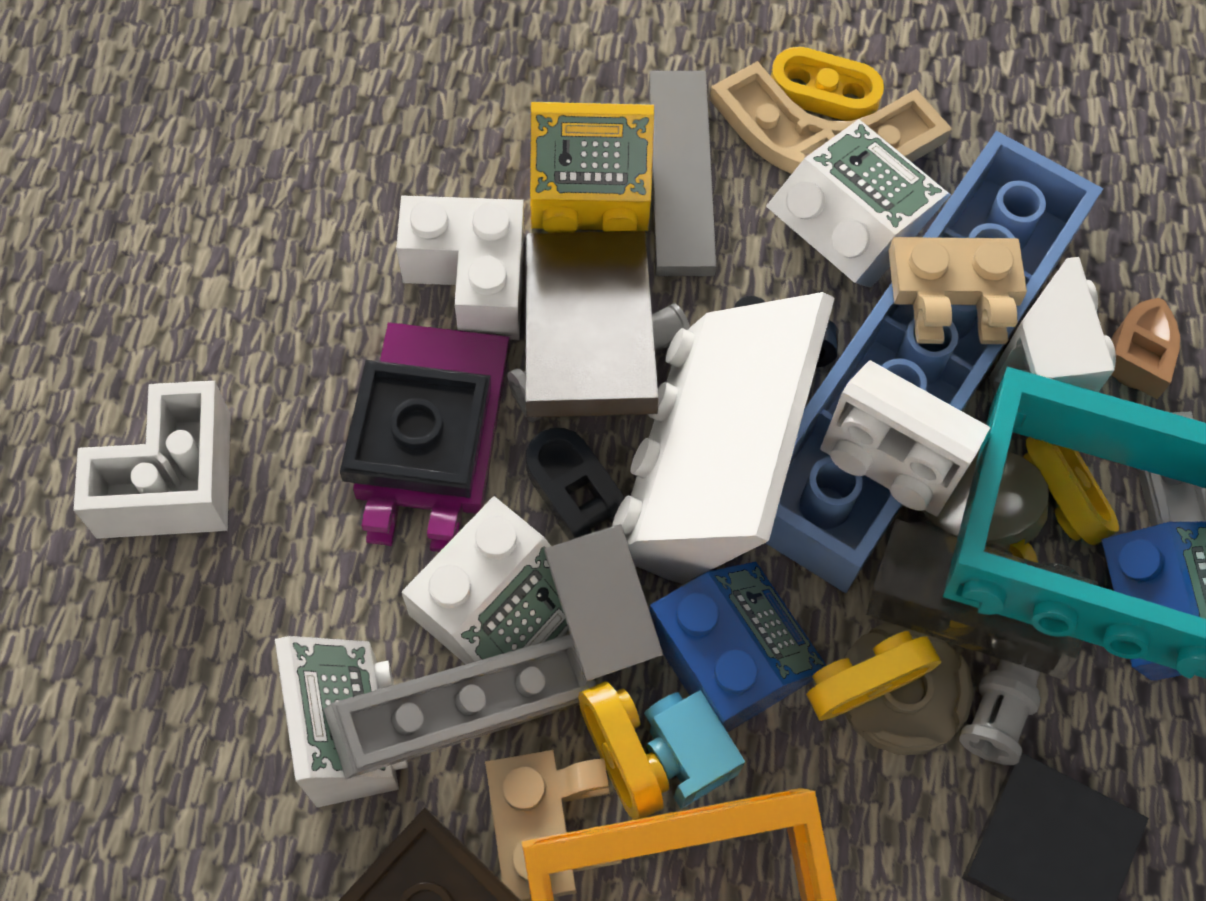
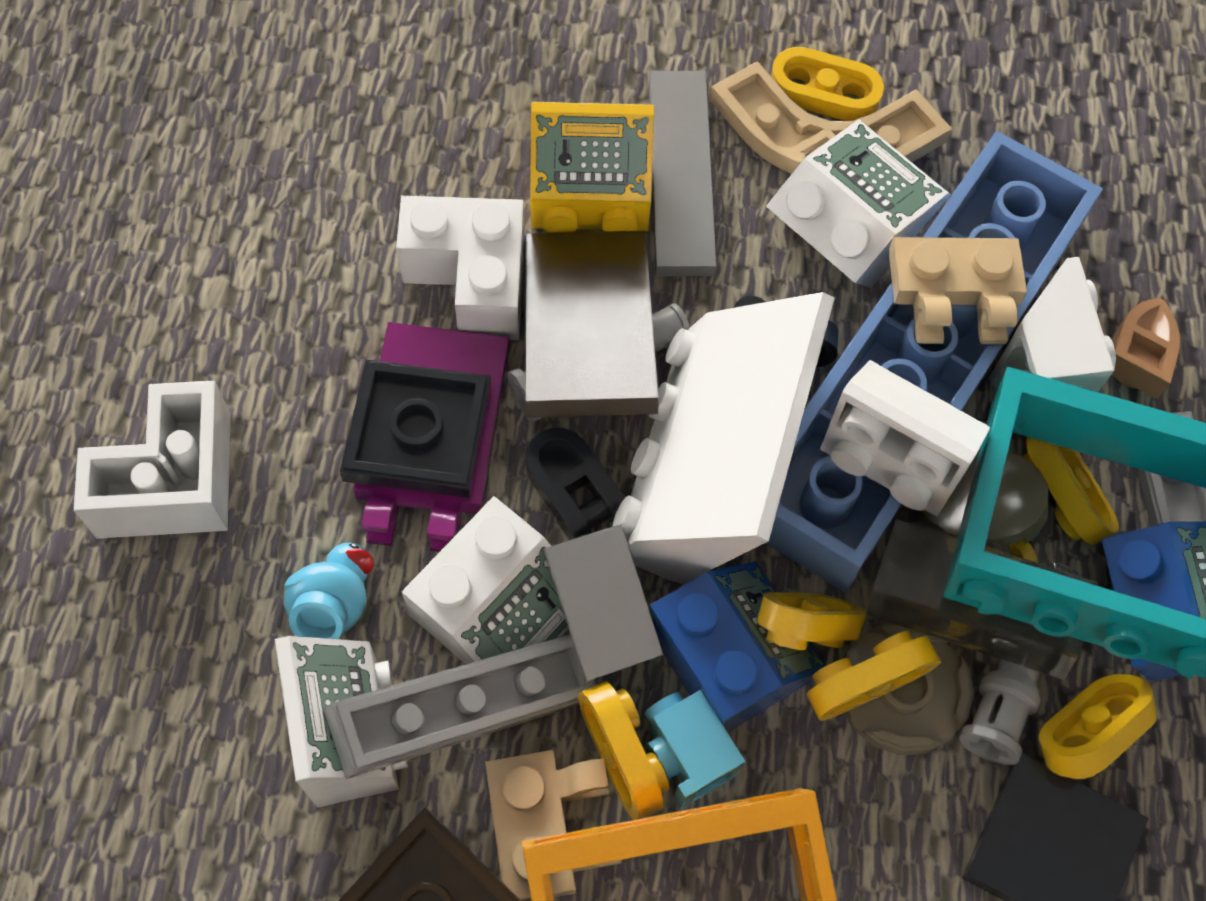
(329, 595): none -> medium azure animal
(810, 617): none -> yellow plate
(1098, 726): none -> yellow plate

